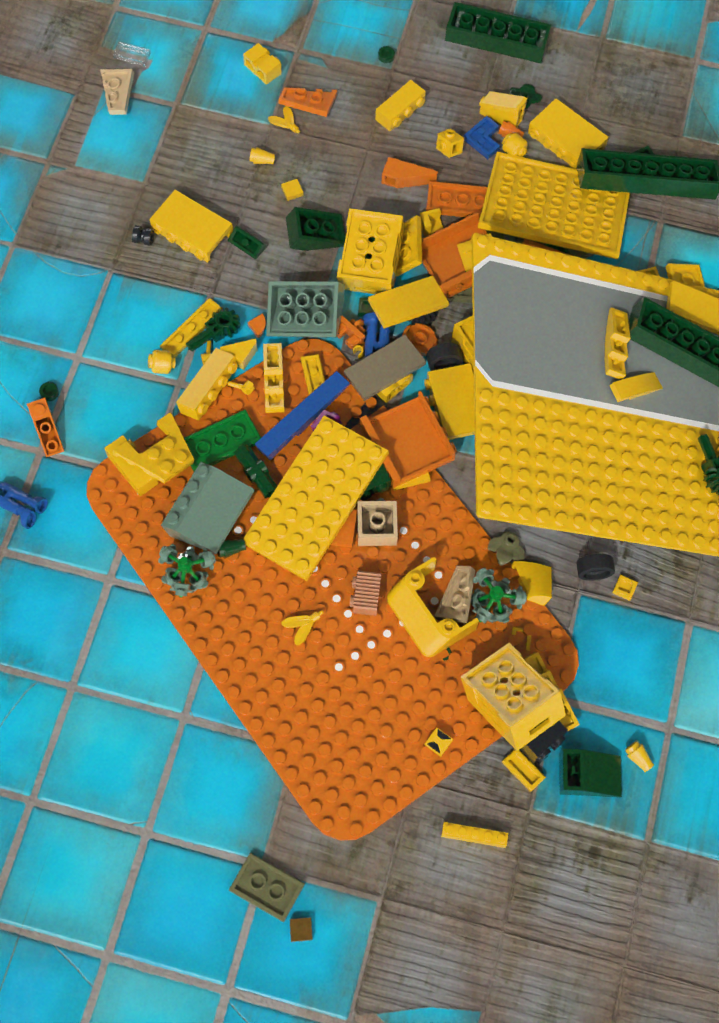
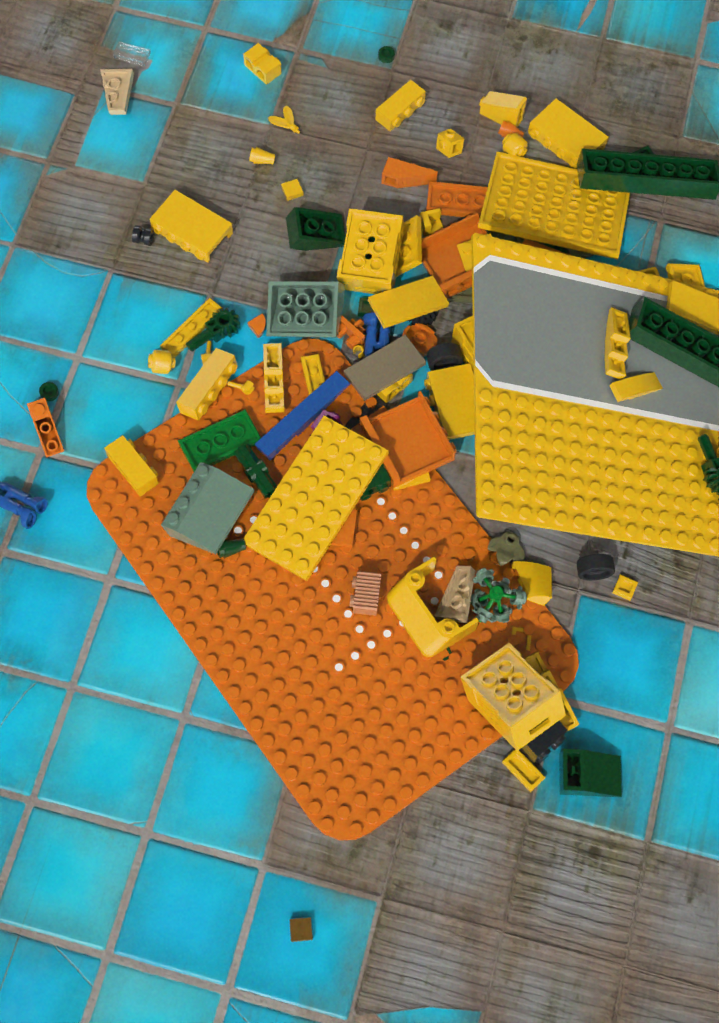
(164, 458): yellow wing -> none
(185, 564): sand green plant -> none
(243, 351): yellow slope -> none
(247, 242): dark green slope -> none
(266, 887): olive tile -> none
(304, 622): yellow piece -> none
(309, 101): orange wing -> none
(377, 523): tan brick -> none
(438, 742): yellow tile -> none
(474, 834): yellow piece -> none
(480, 139): blue plate -> none
(497, 32): dark green brick -> none
(527, 91): dark green plate -> none
(639, 756): yellow cone -> none

